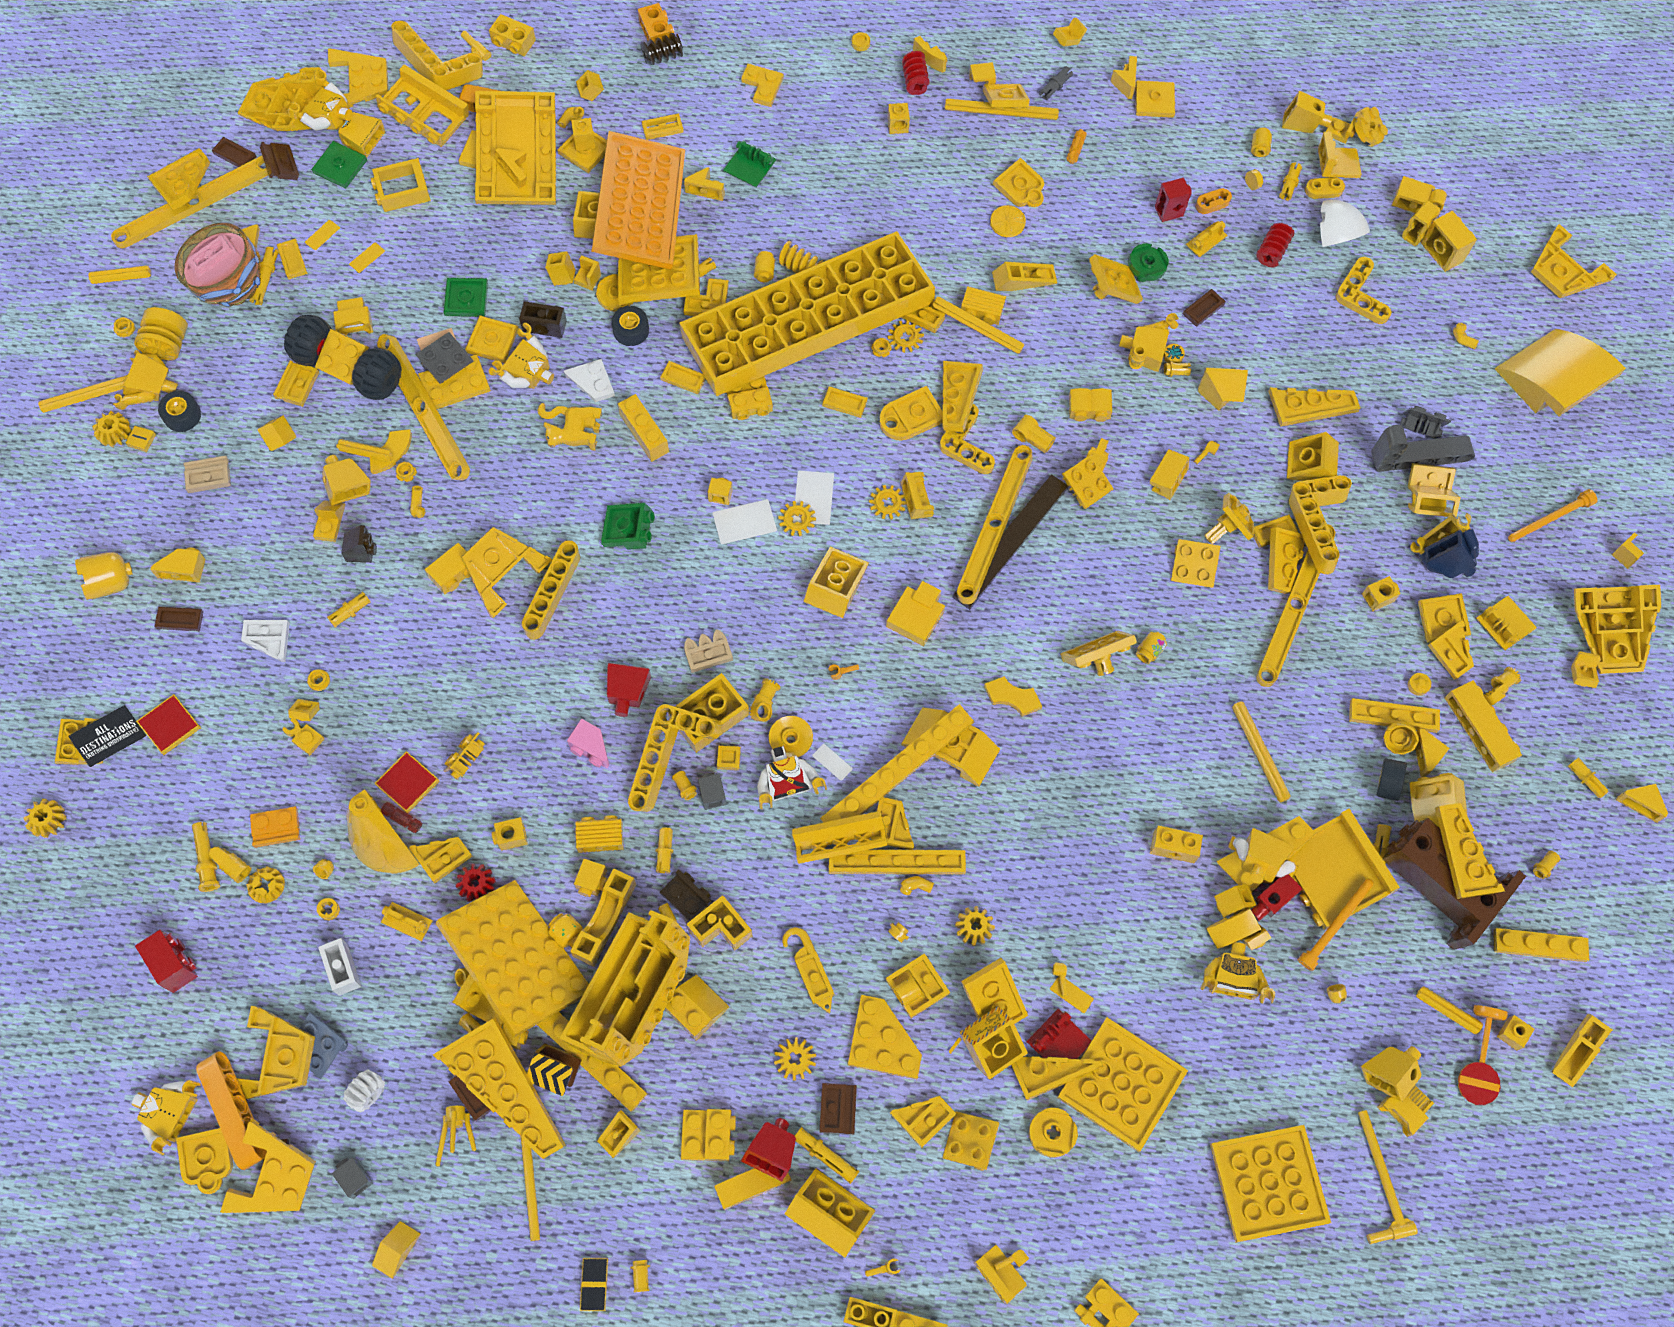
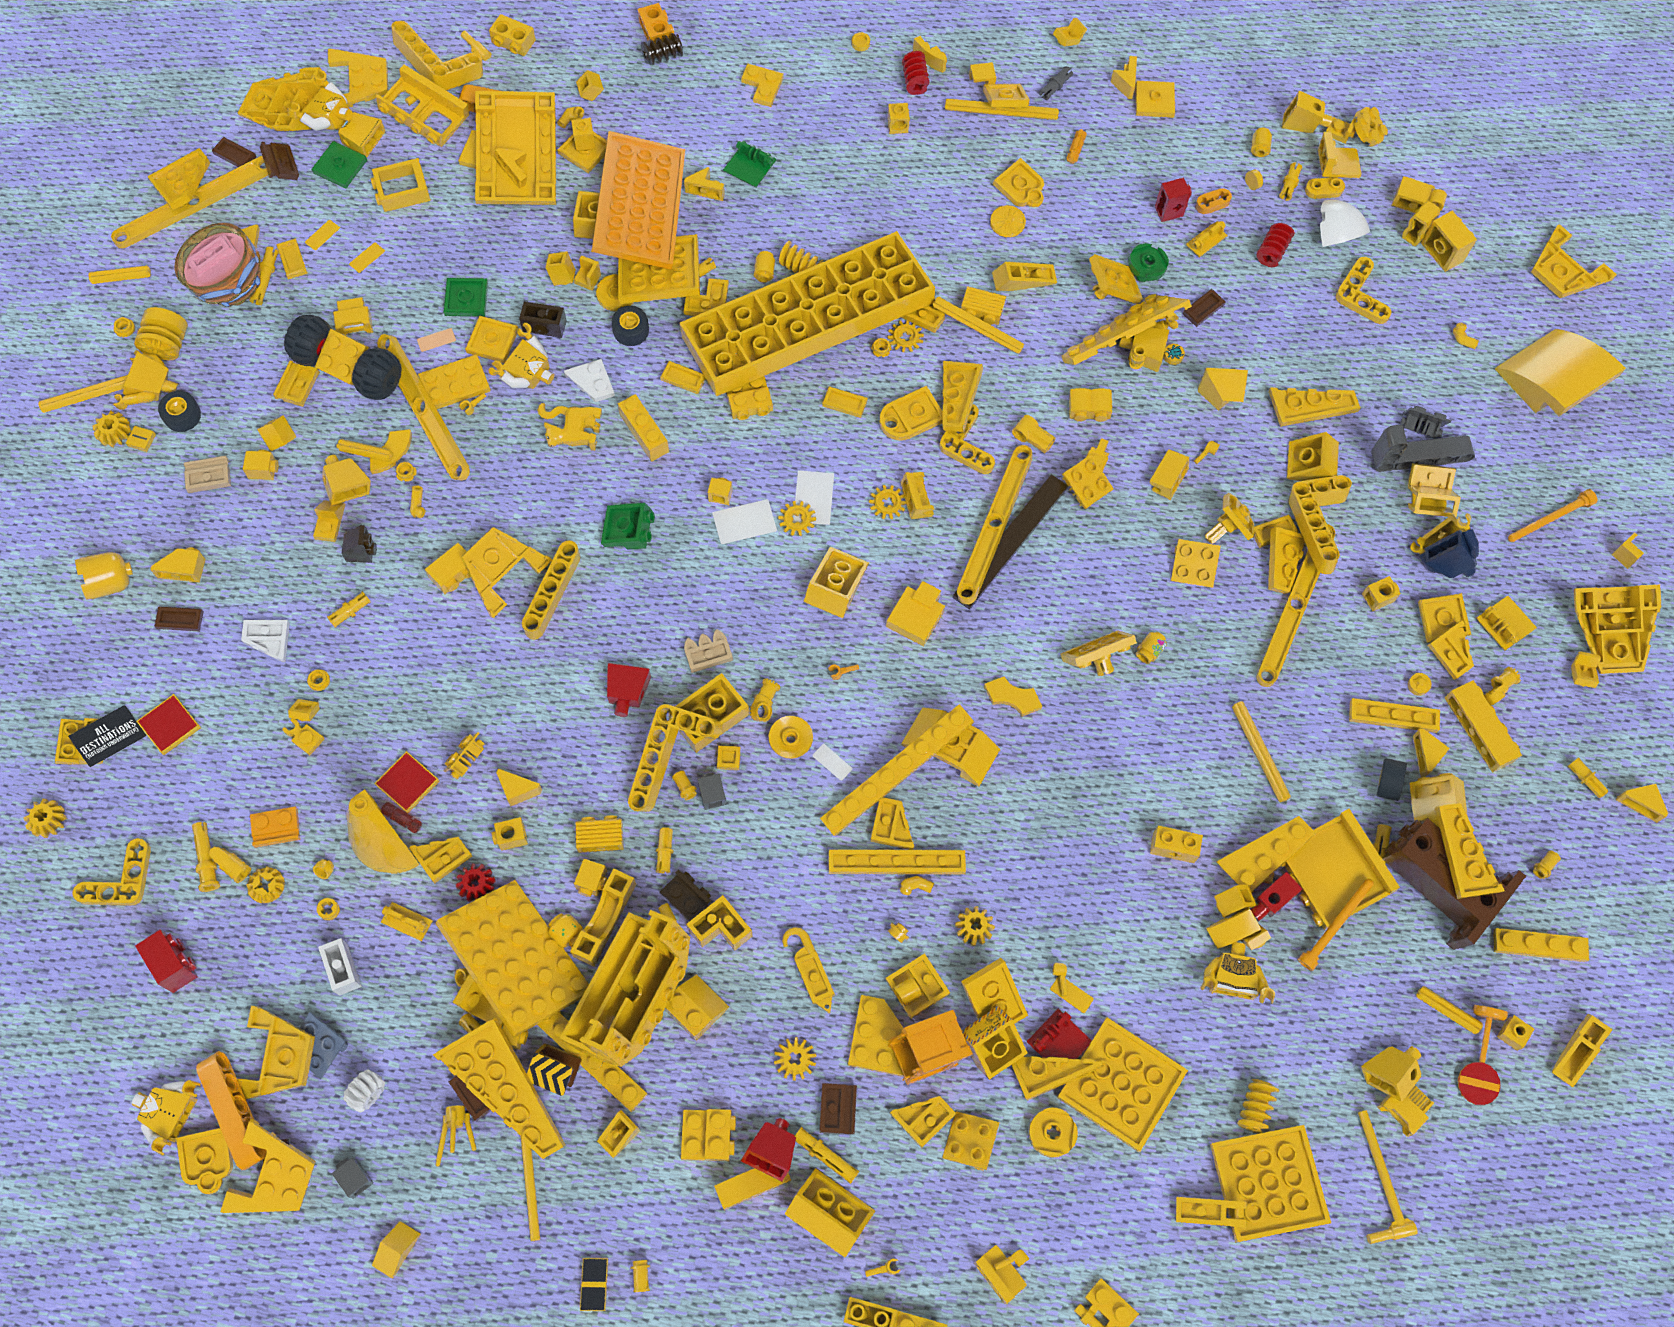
(127, 882): none -> yellow beam
(260, 465): none -> yellow brick
(444, 358): dark grey hinge -> none
(472, 404): none -> yellow hand
(517, 788): none -> yellow slope
(588, 741): bright pink slope -> none
(663, 128): yellow tile -> none
(786, 778): torso -> none
(839, 833): yellow fence -> none
(930, 1047): none -> light orange container
(1129, 324): none -> yellow wing
(1177, 369): yellow pin -> none
(1210, 1211): none -> yellow plate
(1257, 1106): none -> yellow piece
(1263, 856): yellow torso -> none
(1337, 993): yellow hinge -> none
(1401, 738): yellow hair -> none

